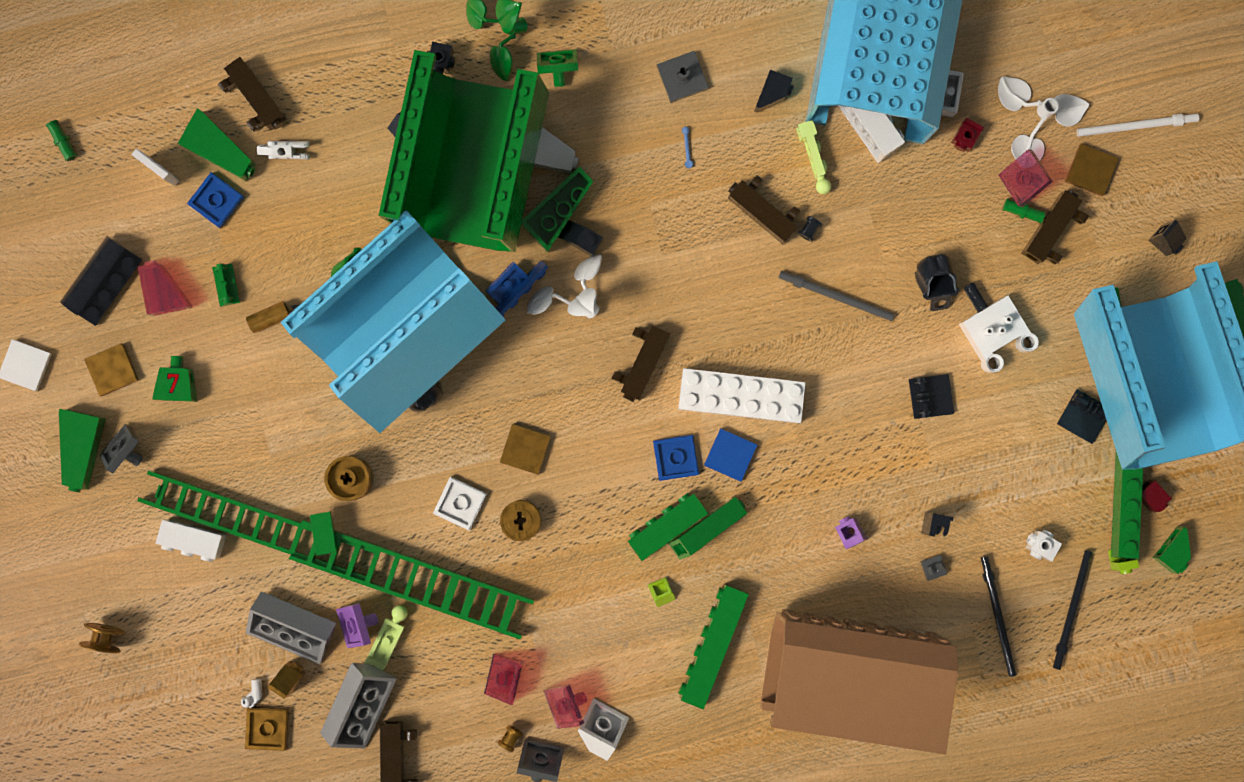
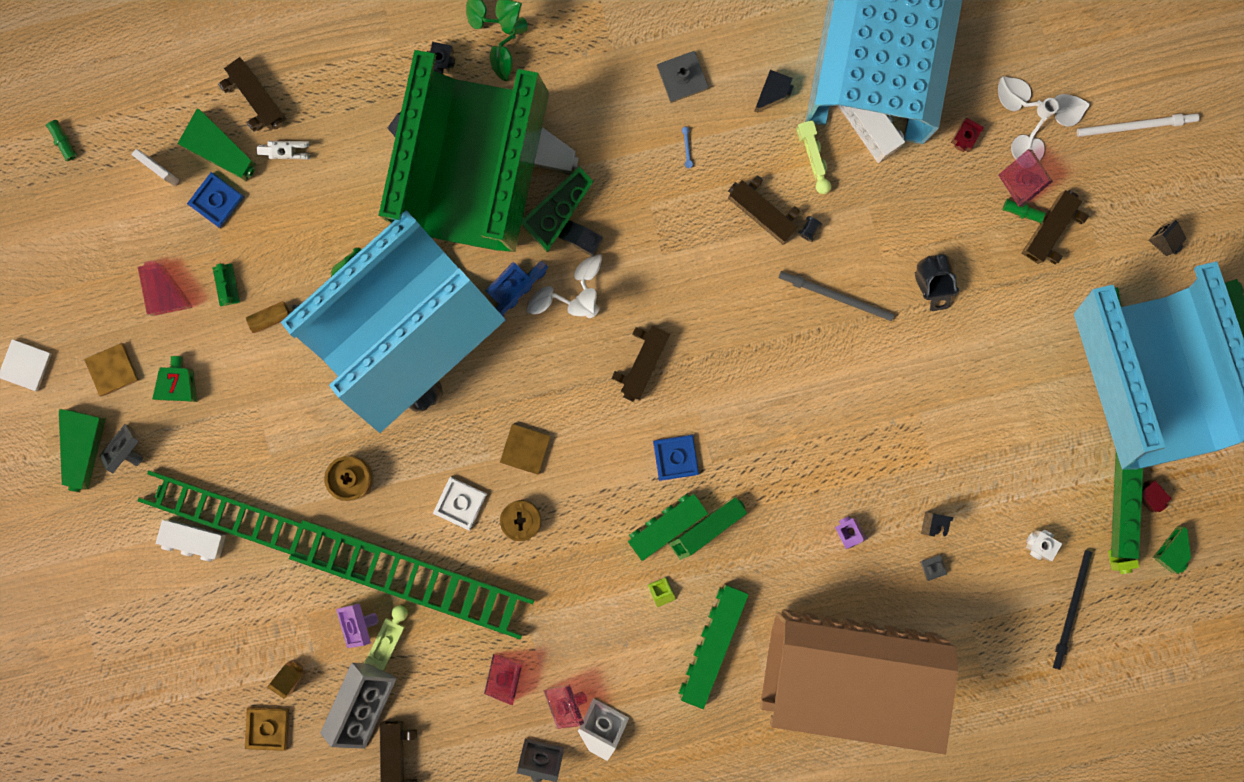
(100, 280): black brick -> none
(102, 638): pearl gold piece -> none
(254, 696): white arm -> none
(290, 627): light grey slope -> none
(323, 533): green tile -> none
(510, 738): pearl gold bush -> none
(557, 63): green tile -> none
(730, 455): blue tile -> none
(741, 396): white brick -> none
(931, 396): black hinge -> none
(952, 93): white brick -> none
(989, 577): black bar -> none
(994, 328): white piece -> none
(1083, 416): black hinge -> none
(1091, 169): pearl gold tile -> none

